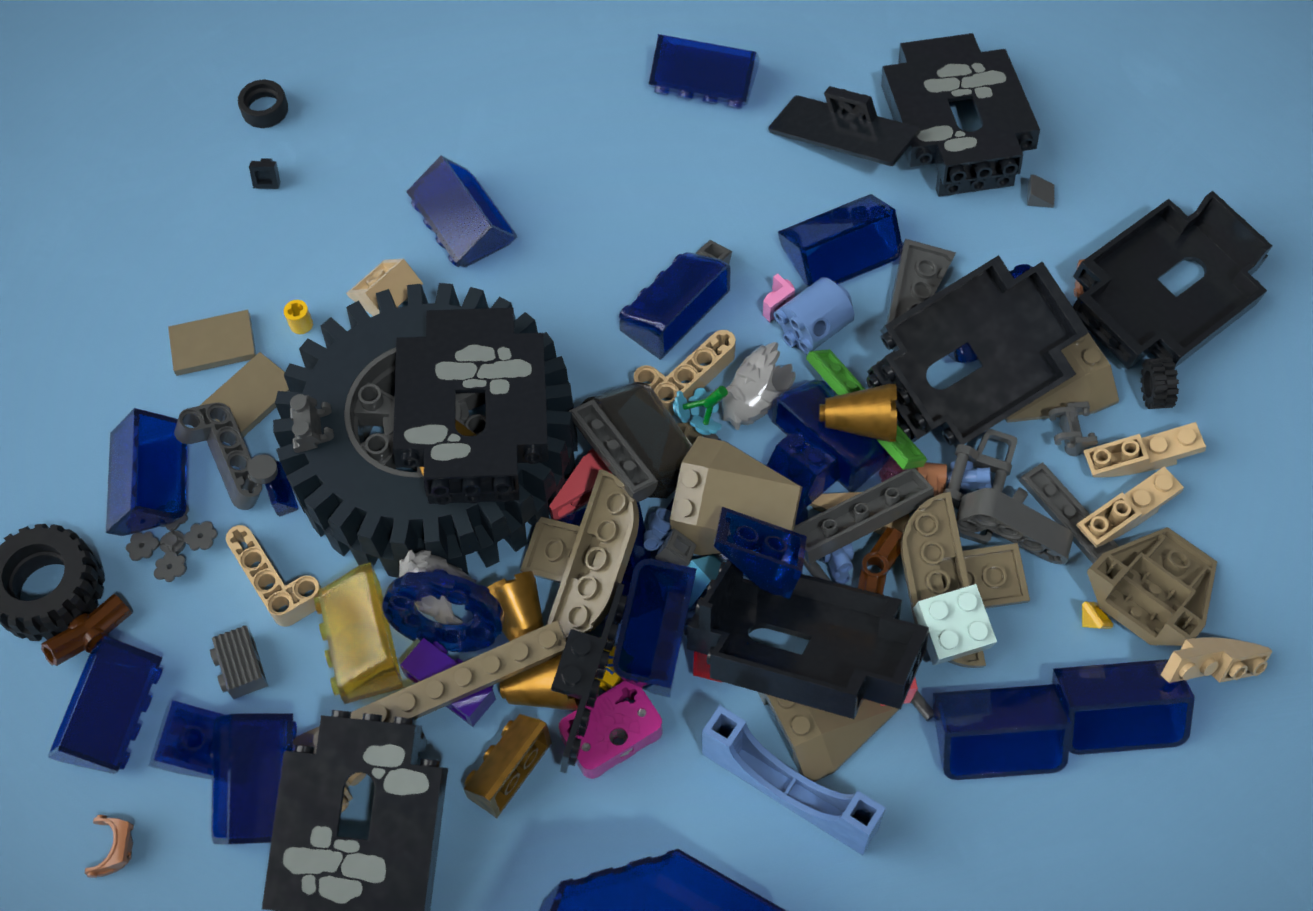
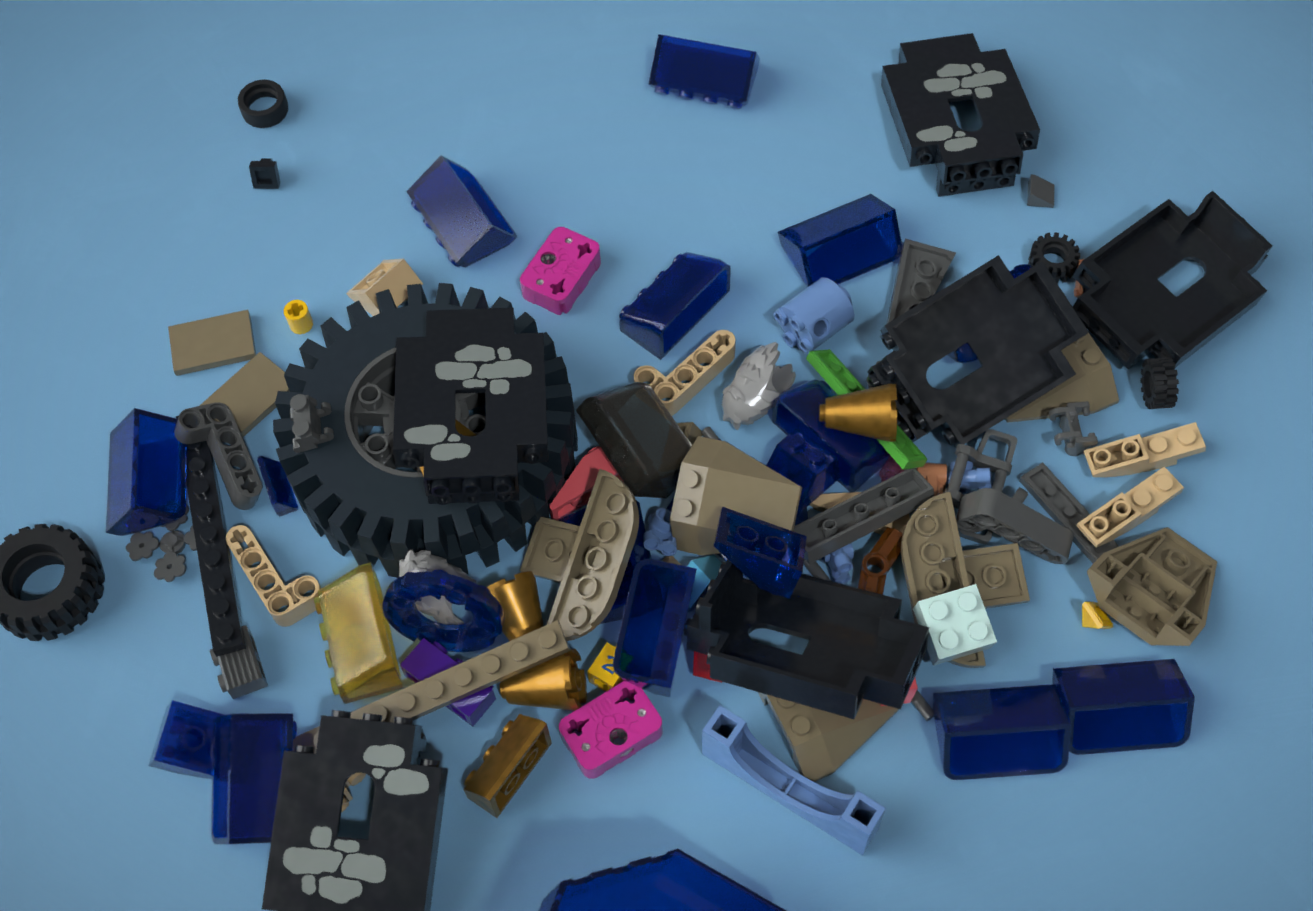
(85, 631): reddish brown piece -> none
(106, 706): clear blue windscreen -> none
(120, 850): nougat helmet -> none
(213, 551): none -> black plate
(262, 469): dark grey tile -> none
(560, 270): none -> dark pink axle
(578, 670): black bracket -> none
(614, 450): dark grey brick -> none
(676, 549): dark grey slope -> none
(701, 404): medium azure plant -> none
(715, 250): dark grey slope -> none
(782, 293): bright pink bracket -> none
(845, 125): black bracket -> none
(1056, 246): none -> black tyre
(1217, 657): tan slope -> none

